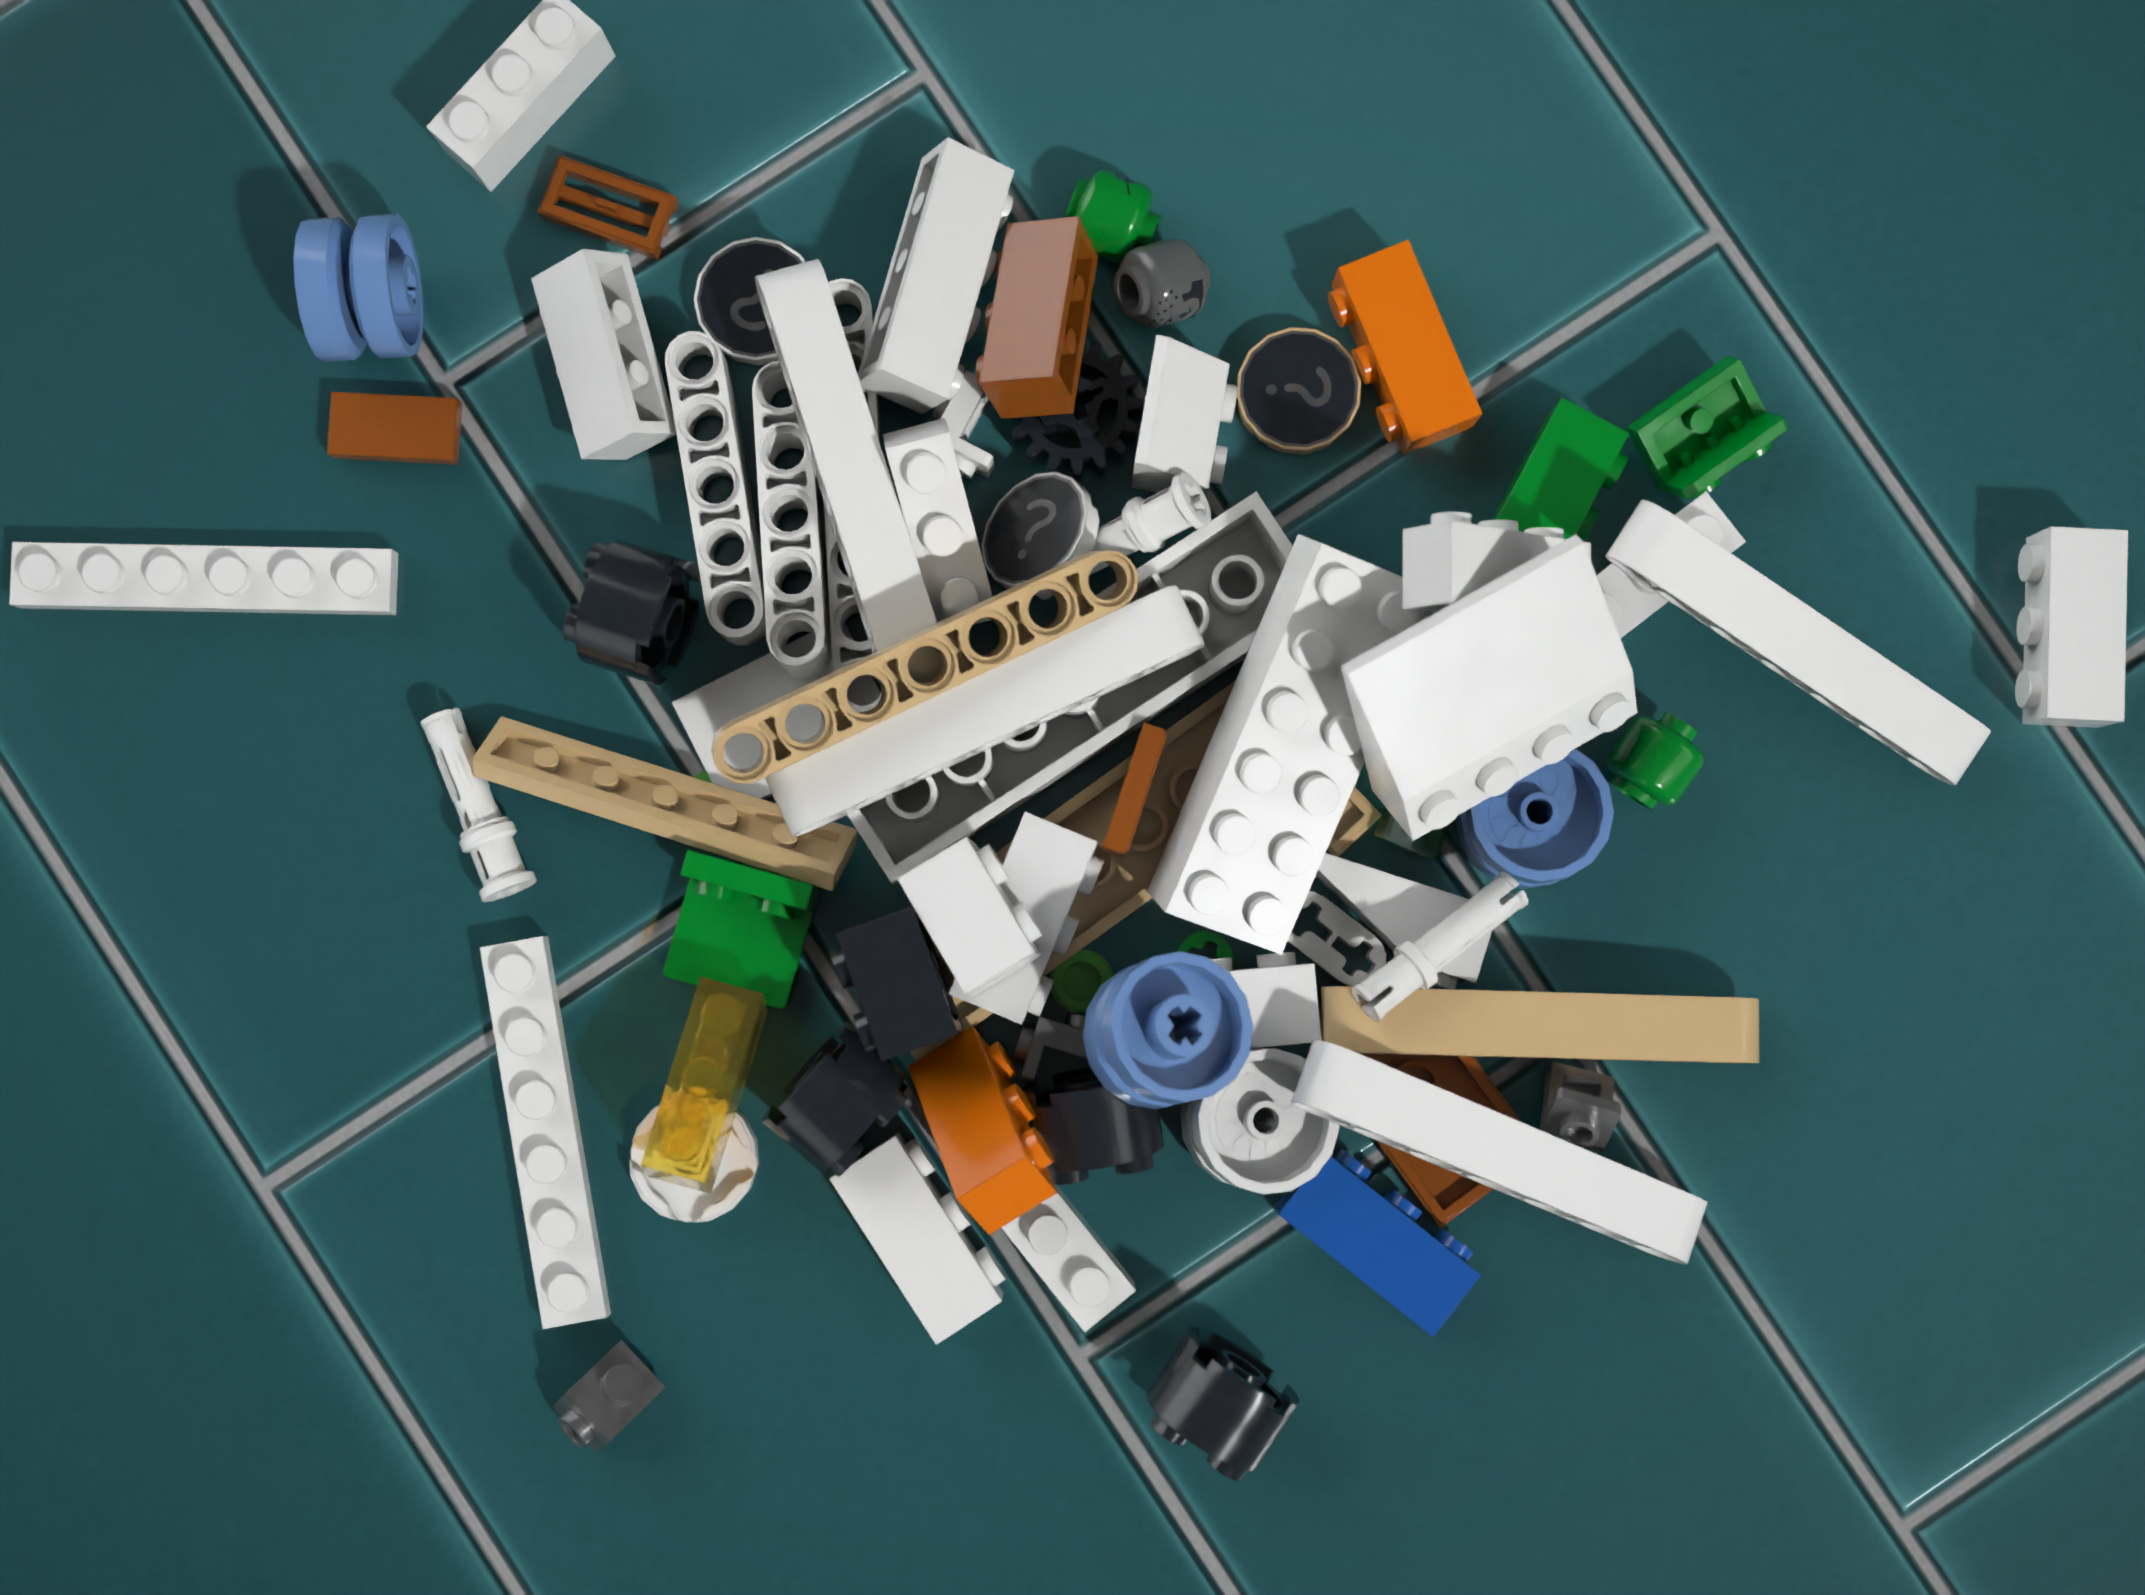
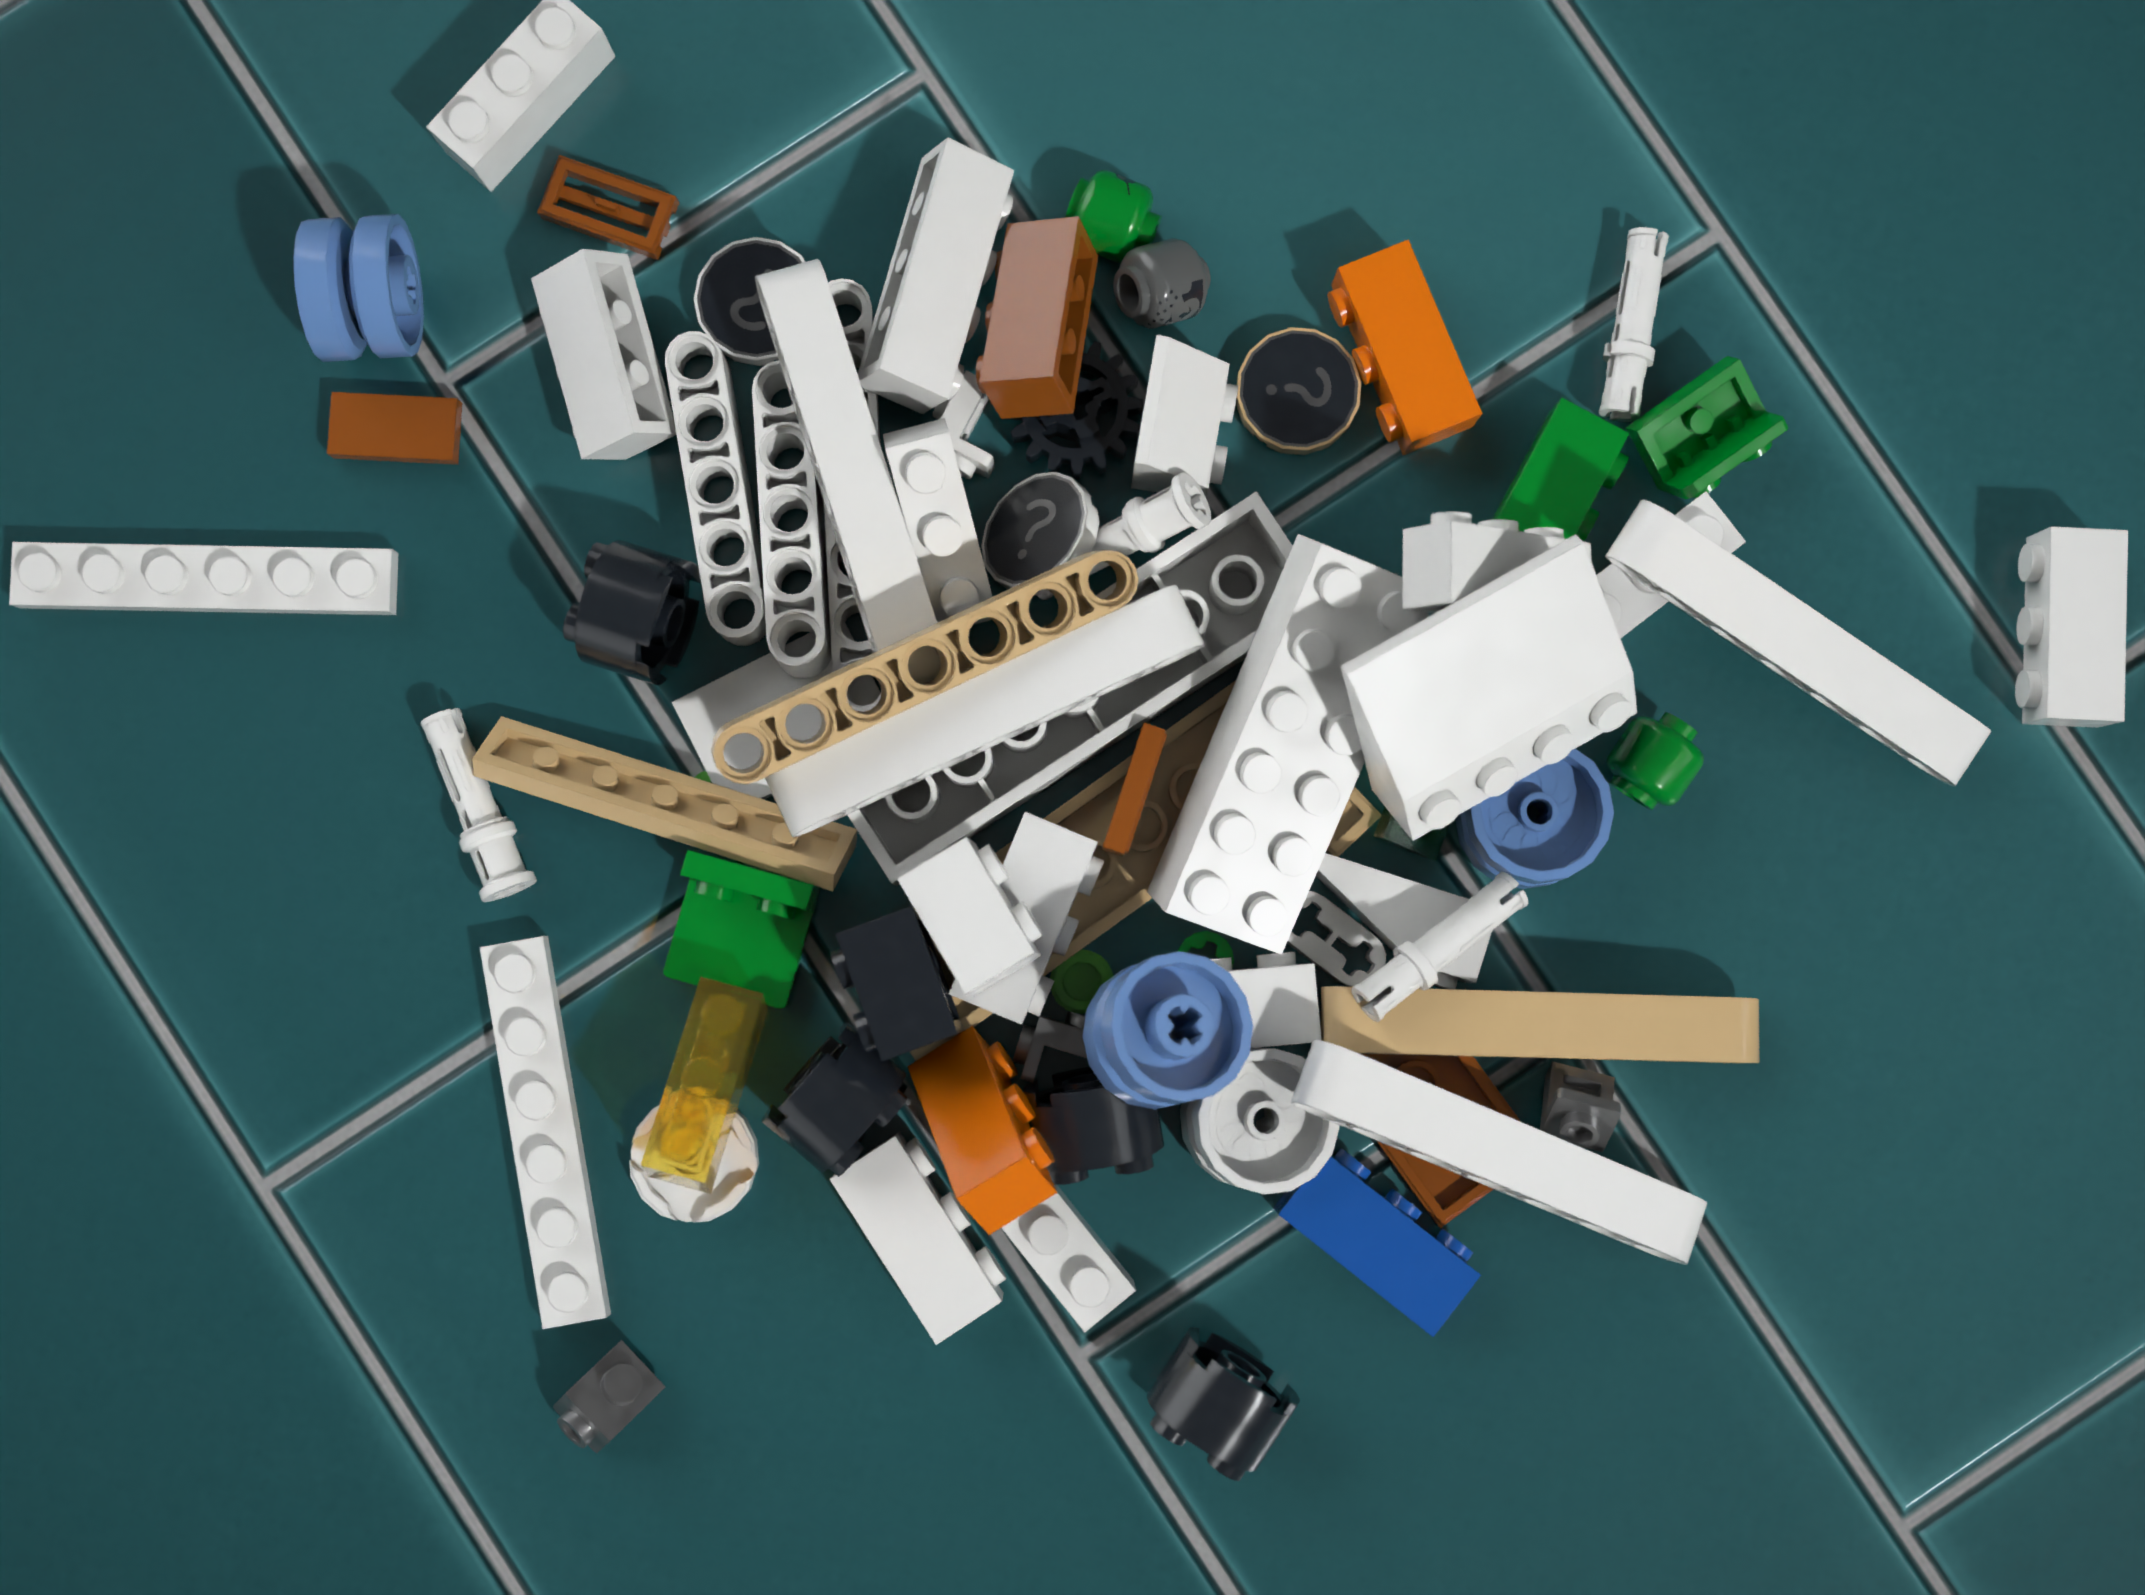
(1635, 312): none -> white pin

